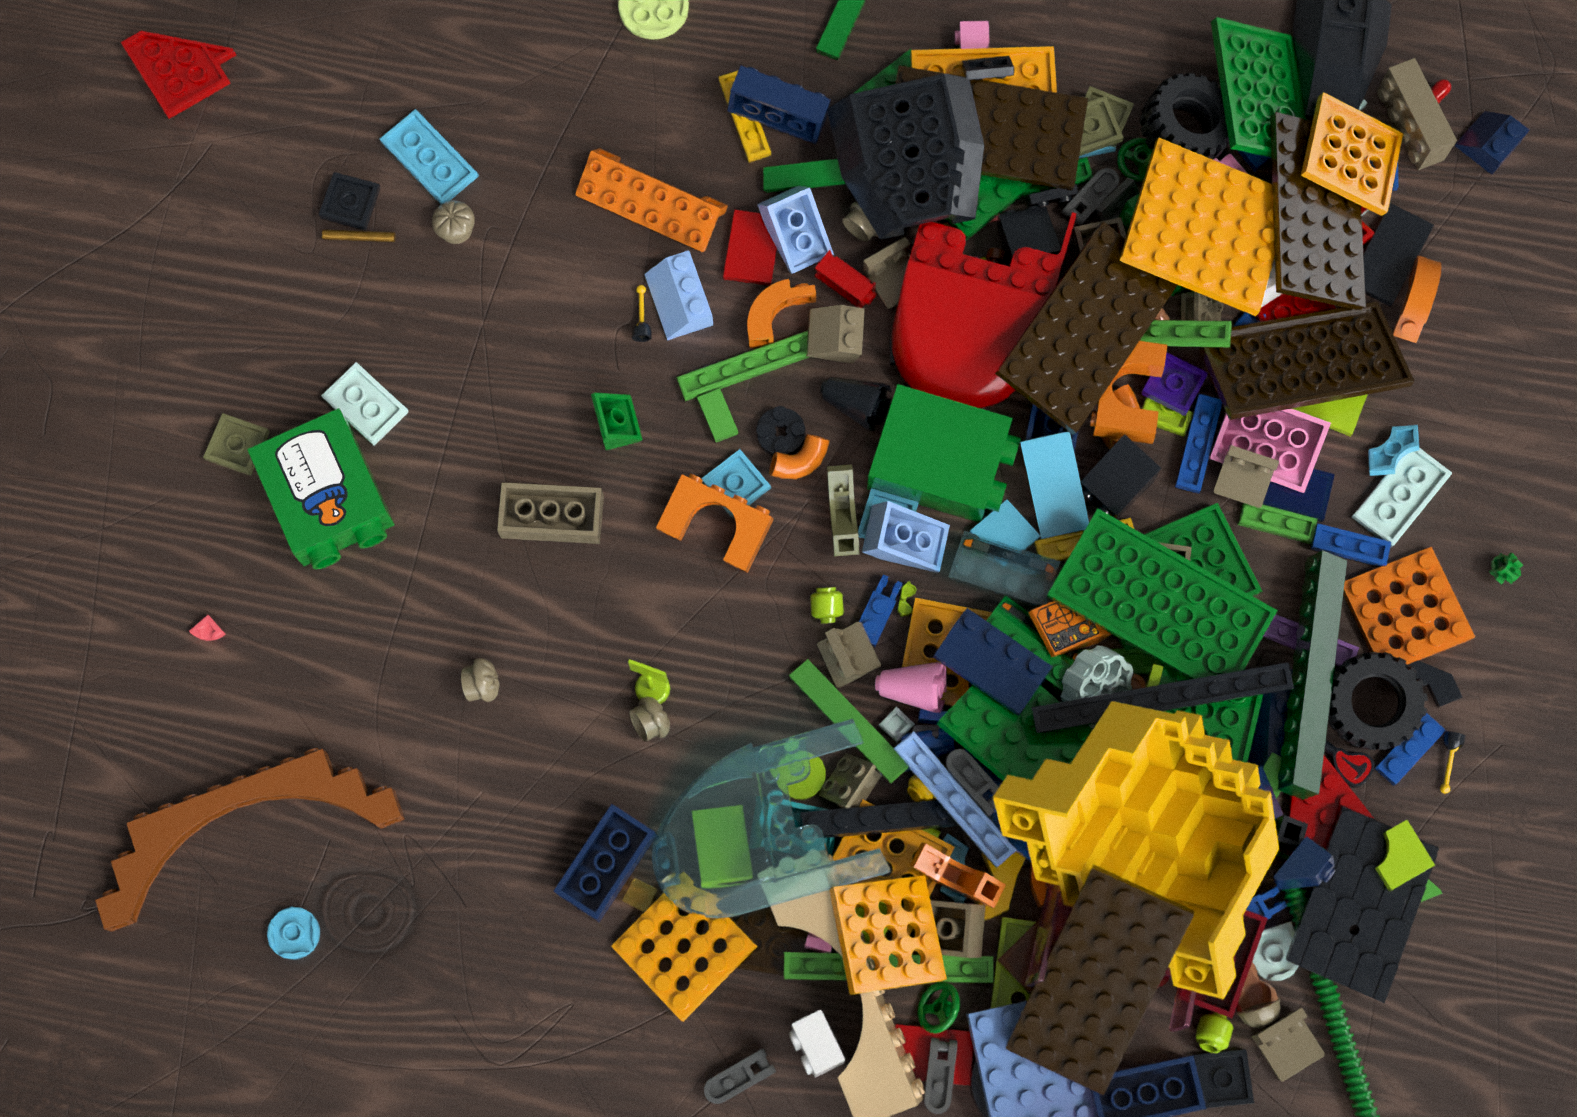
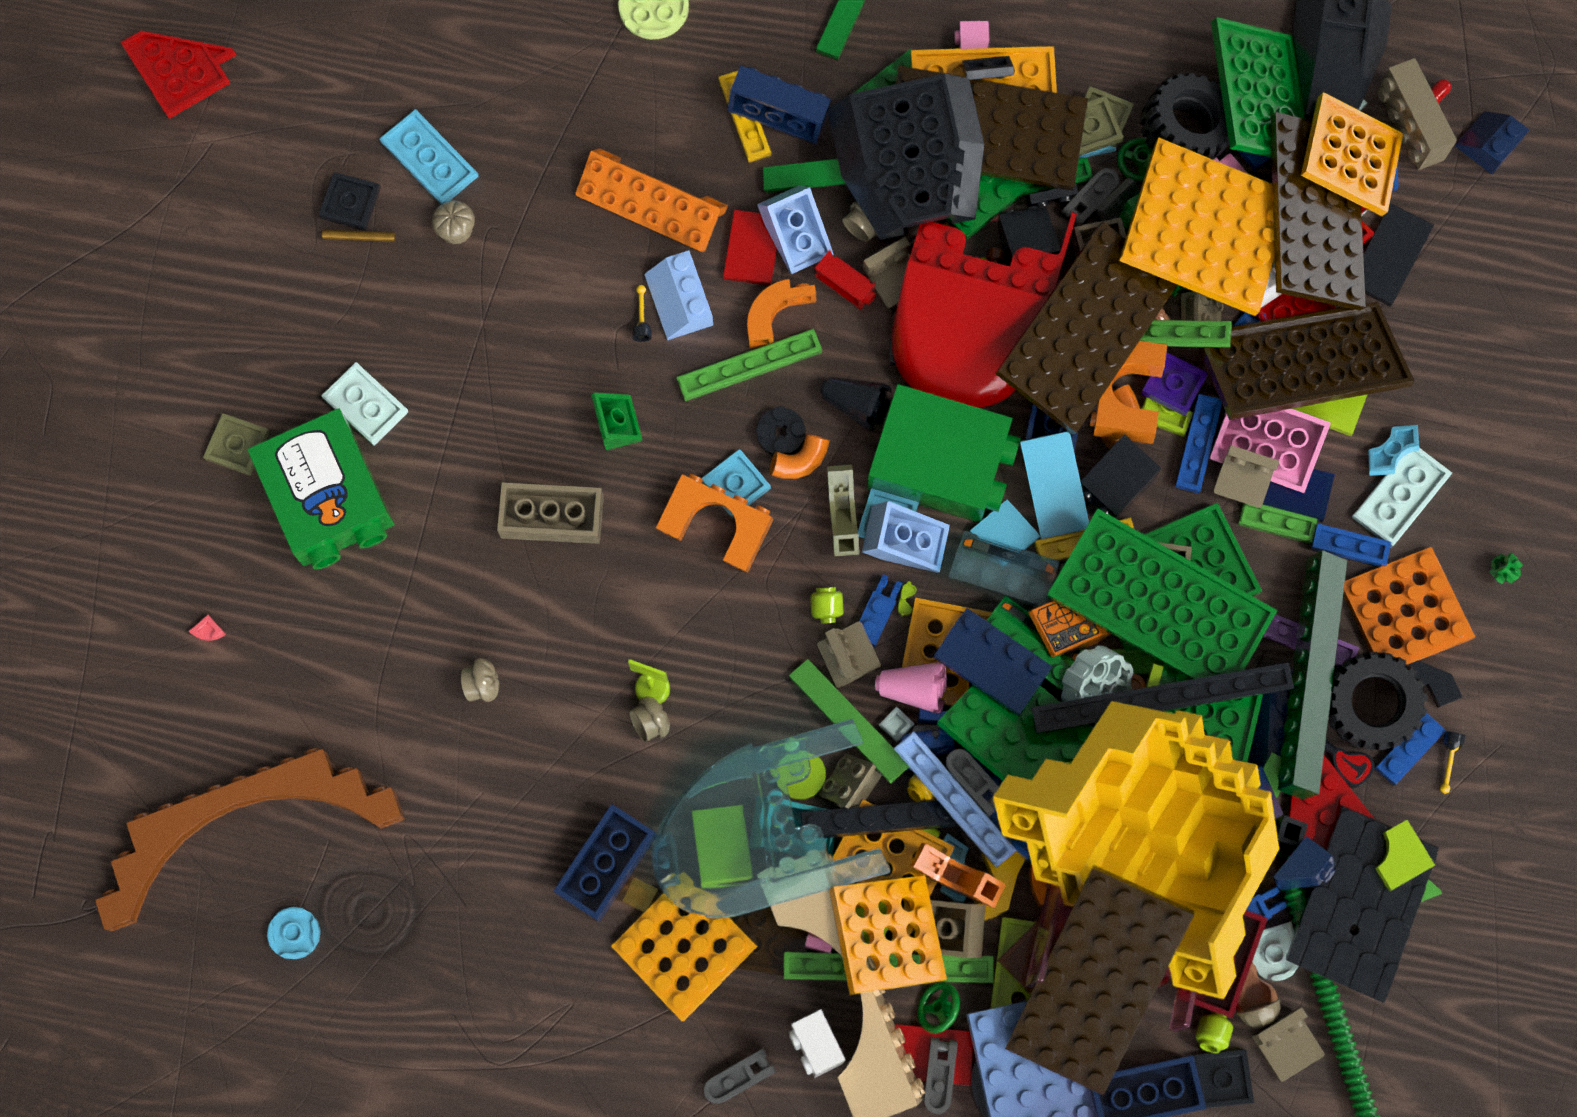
(717, 415): bright green tile -> none
(835, 333): dark tan slope -> none
(1419, 298): orange arch -> none

